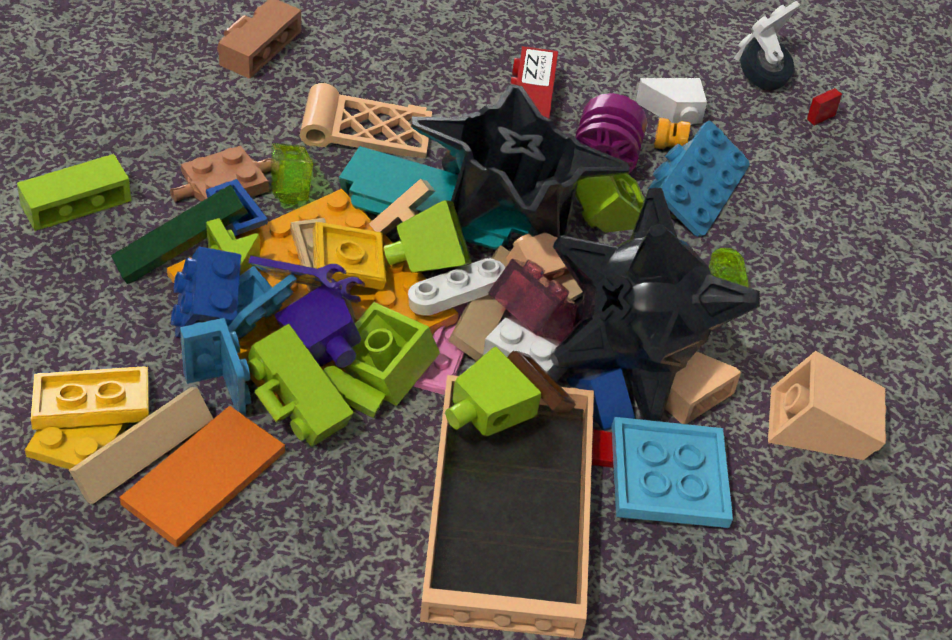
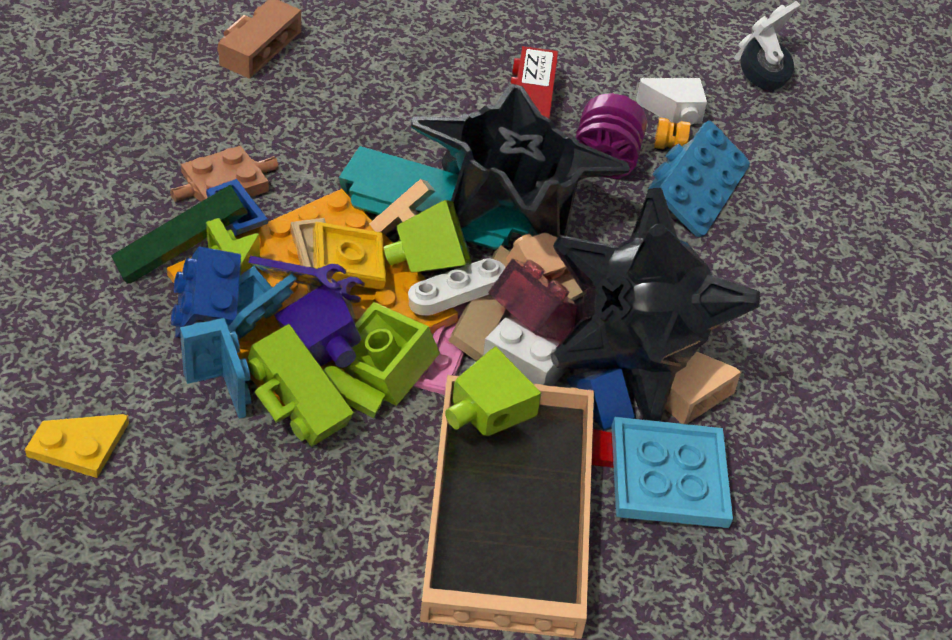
(74, 192): lime brick -> none
(90, 397): yellow tile -> none
(141, 445): tan tile -> none
(202, 475): orange tile -> none
(290, 173): clear neon green slope -> none
(324, 121): light nougat piece -> none
(550, 390): reddish brown tile -> none
(610, 202): lime slope -> none
(734, 263): clear neon green plate -> none
(824, 106): red tile -> none
(827, 410): light nougat slope -> none

